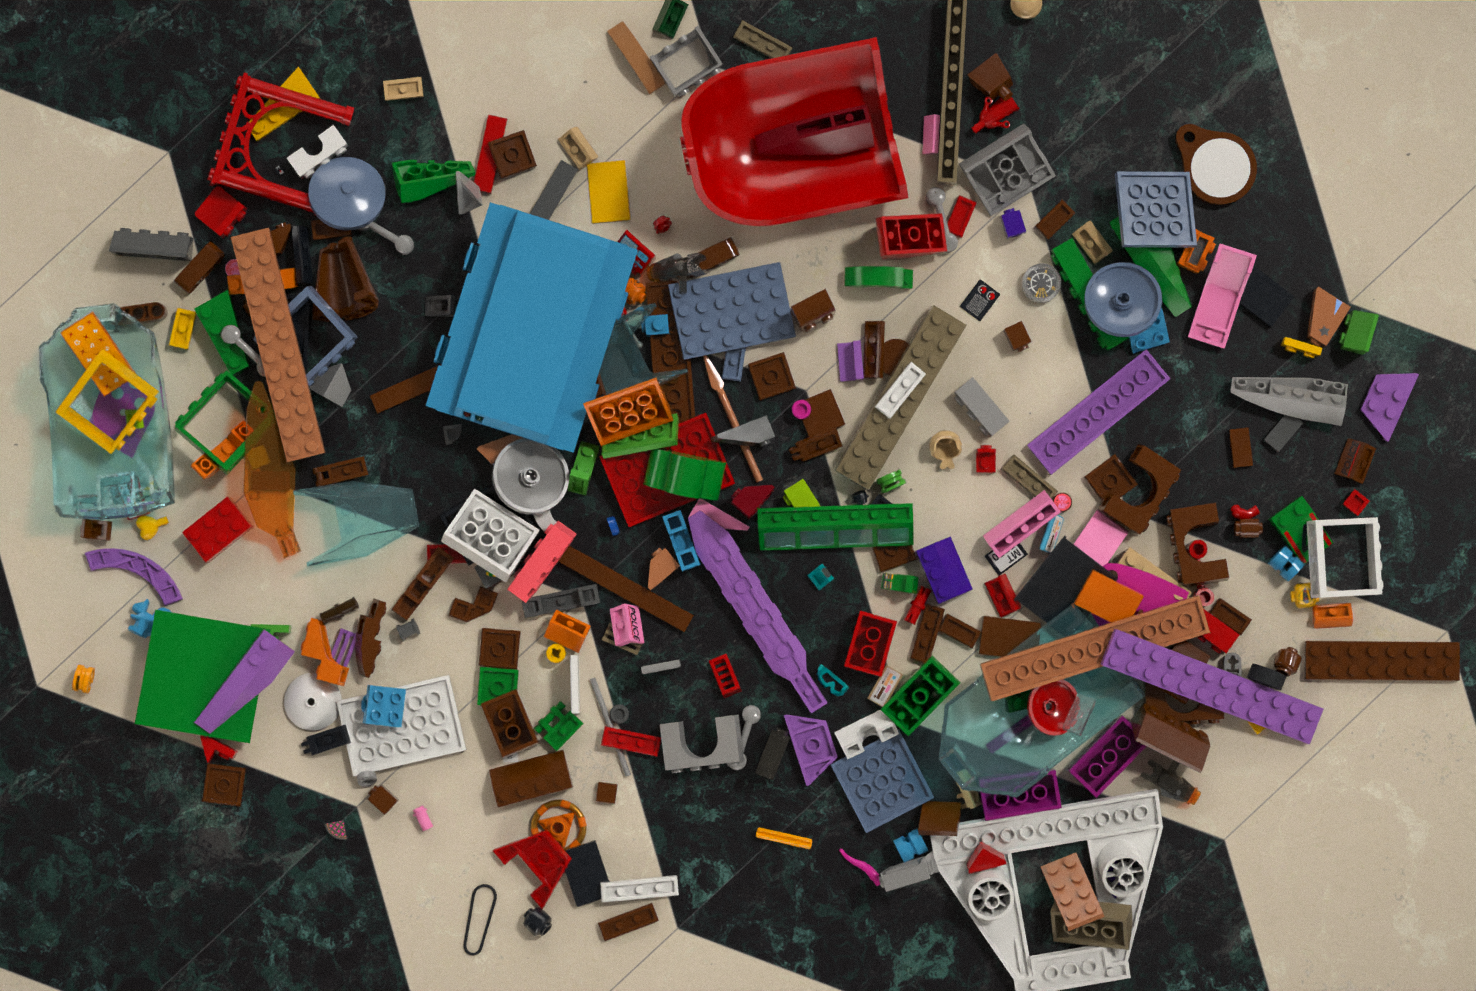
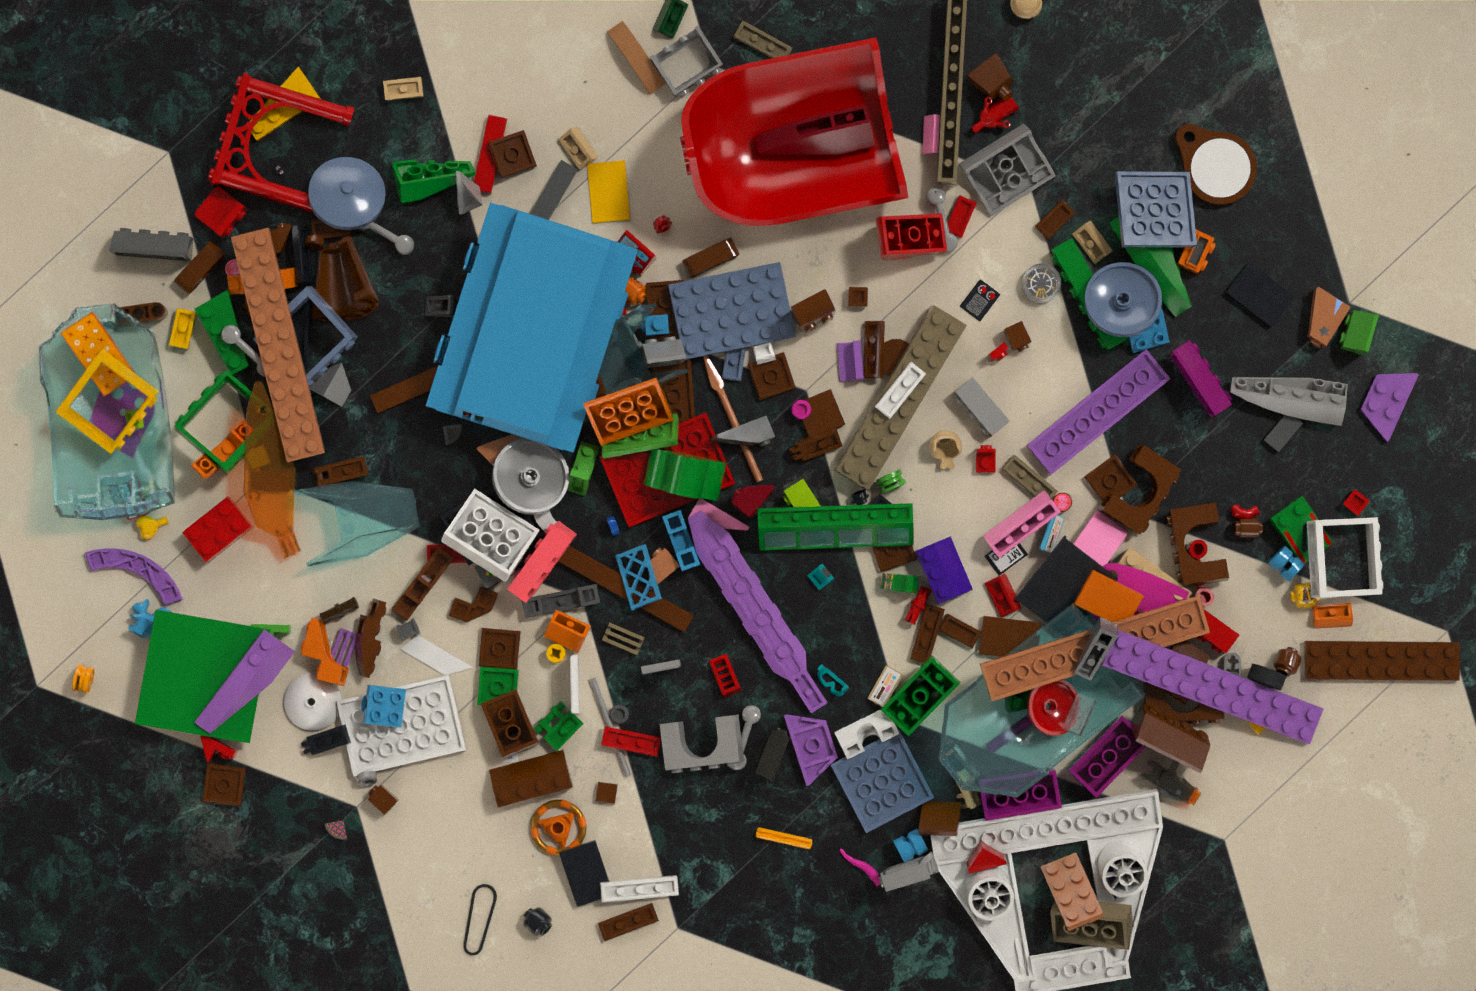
(96, 529): reddish brown bracket -> none
(314, 243): none -> reddish brown tile
(332, 145): white arch -> none
(422, 818): bright pink pin -> none
(434, 656): none -> white sticker
(543, 857): red wing -> none
(626, 625): bright pink panel -> none
(652, 581): none -> dark azure window
(663, 353): none -> light grey slope
(678, 268): clear smoke piece -> none
(764, 353): none -> white tile
(858, 297): none -> reddish brown plate
(870, 643): red brick -> none
(878, 277): green arch -> none
(999, 353): none -> red plate
(1012, 223): dark purple brick -> none
(1096, 648): none -> dark grey slope
(1200, 379): none -> magenta slope
(1221, 295): bright pink windscreen -> none
(1230, 616): reddish brown tile -> none
(1240, 447): reddish brown tile -> none
(1294, 345): yellow plate -> none
(1355, 460): reddish brown panel -> none

